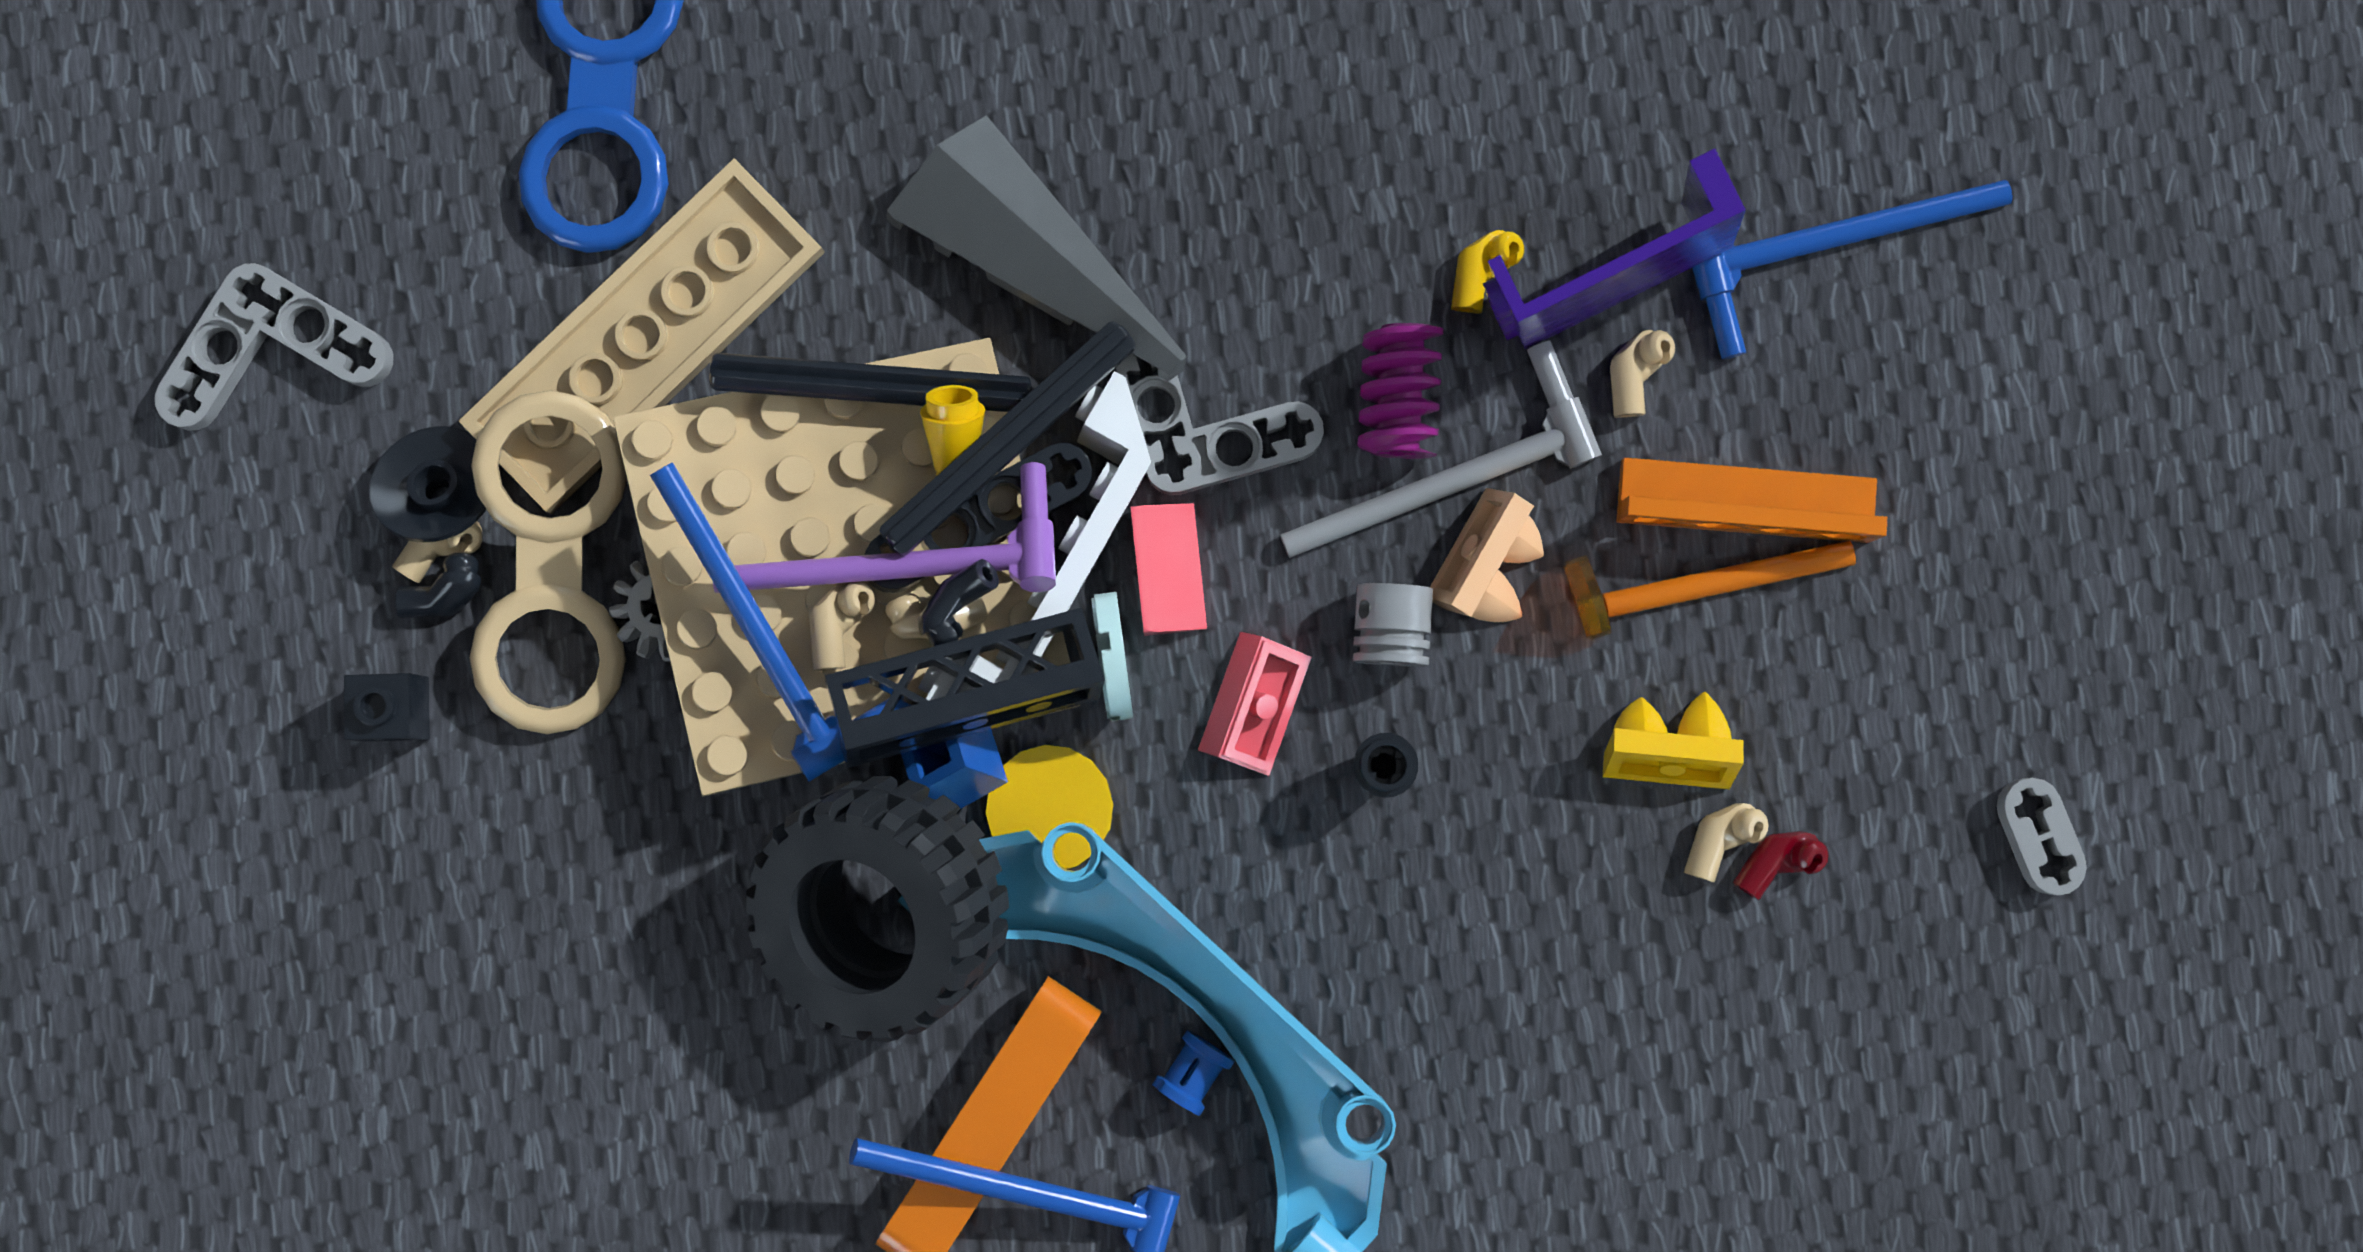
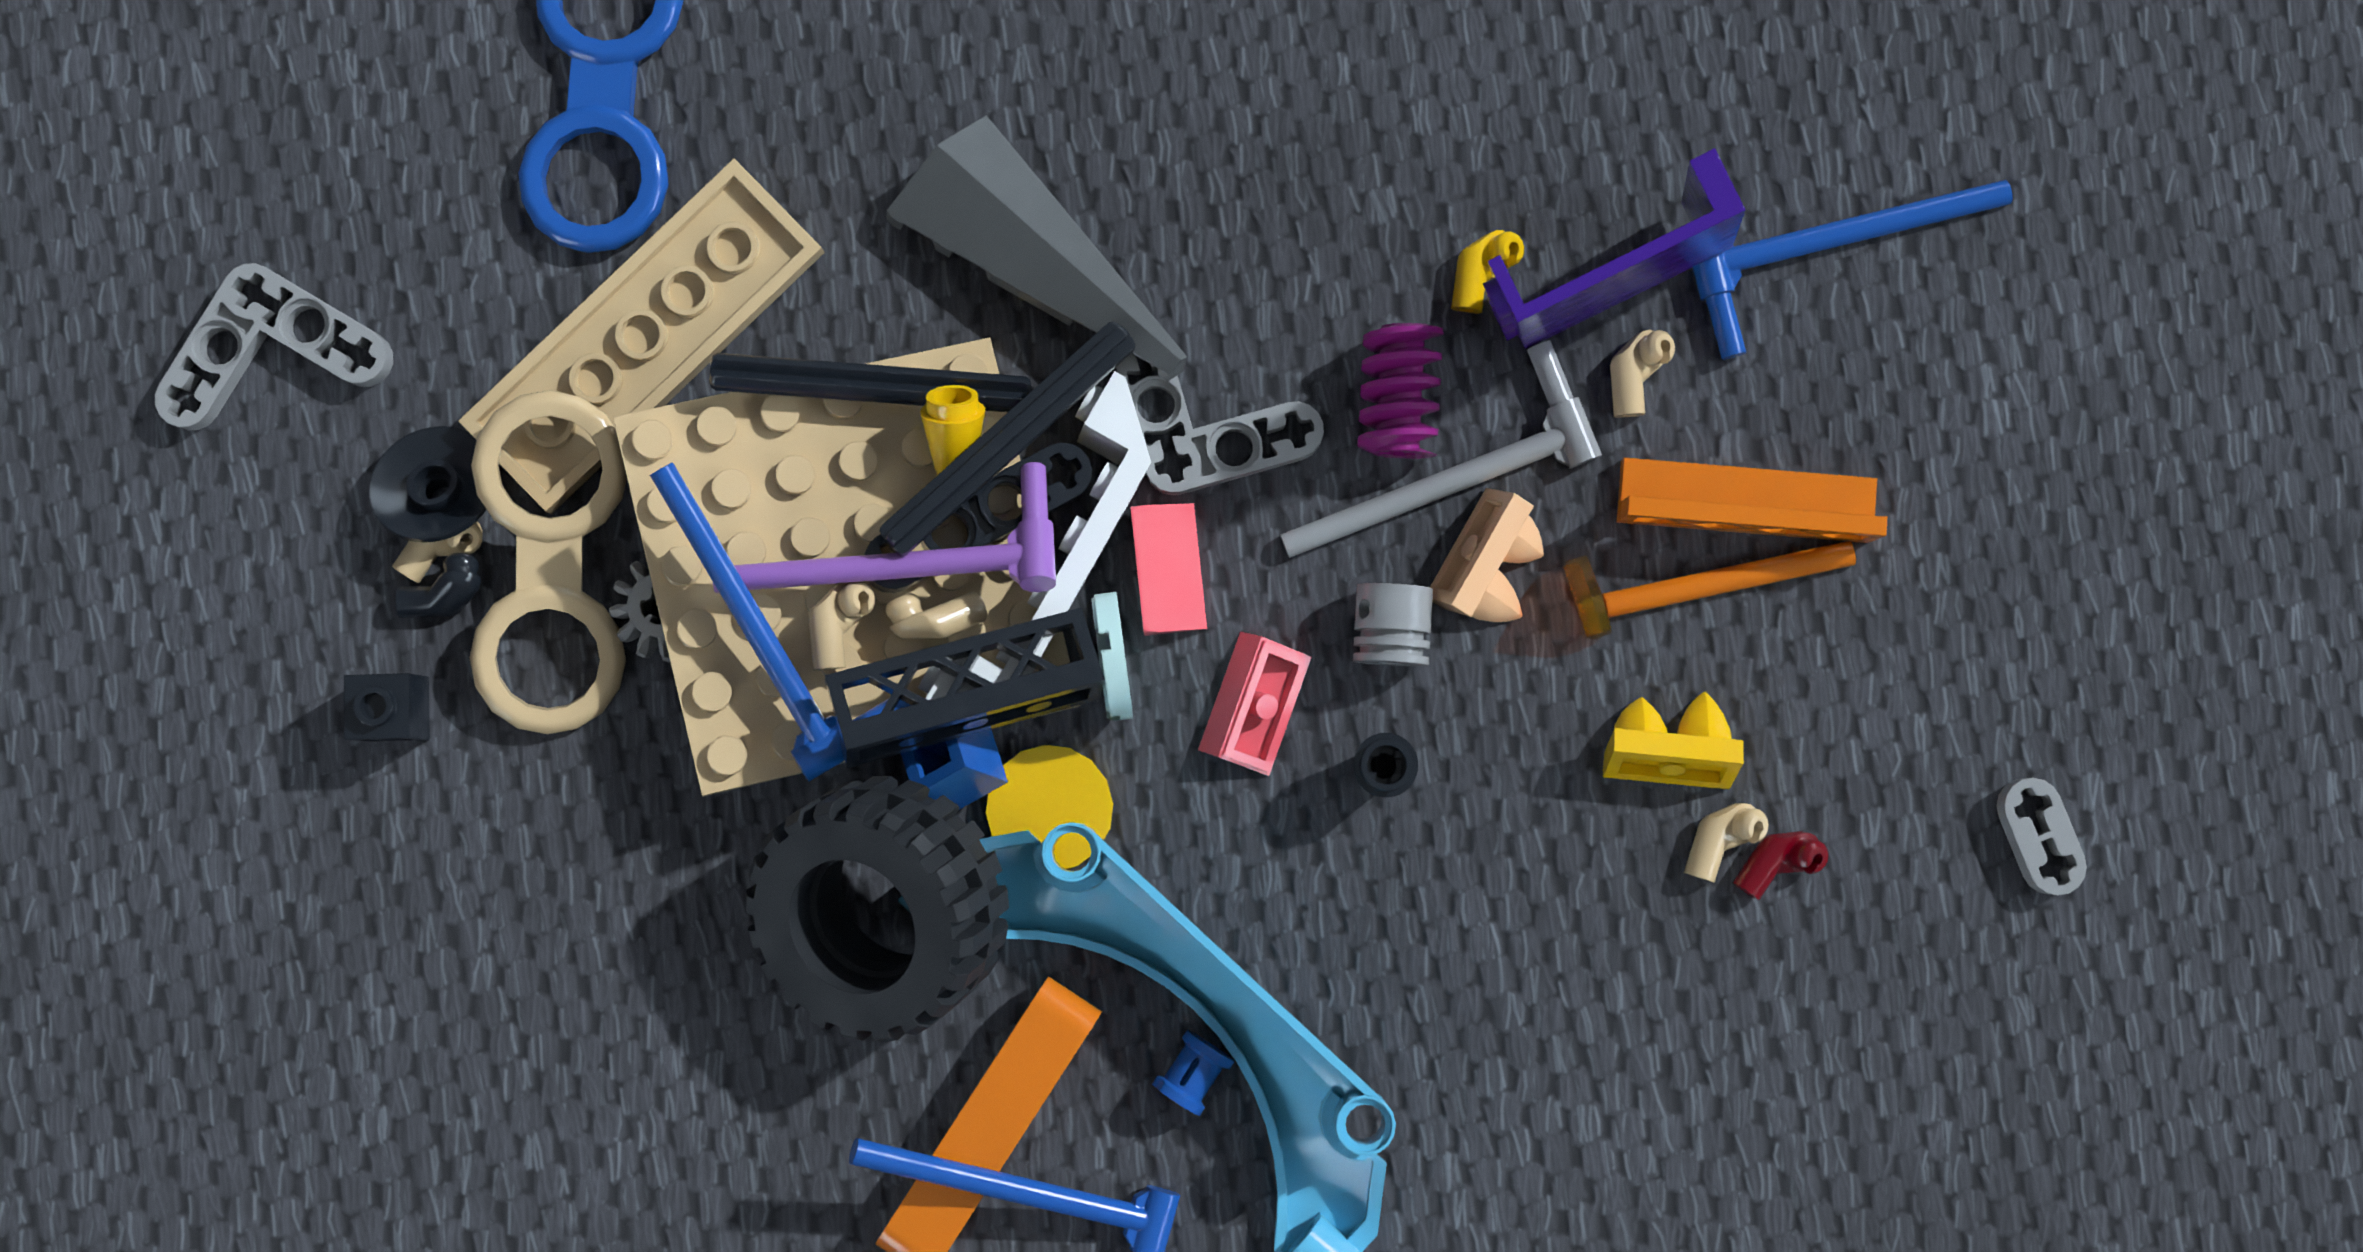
(952, 596): black arm -> none

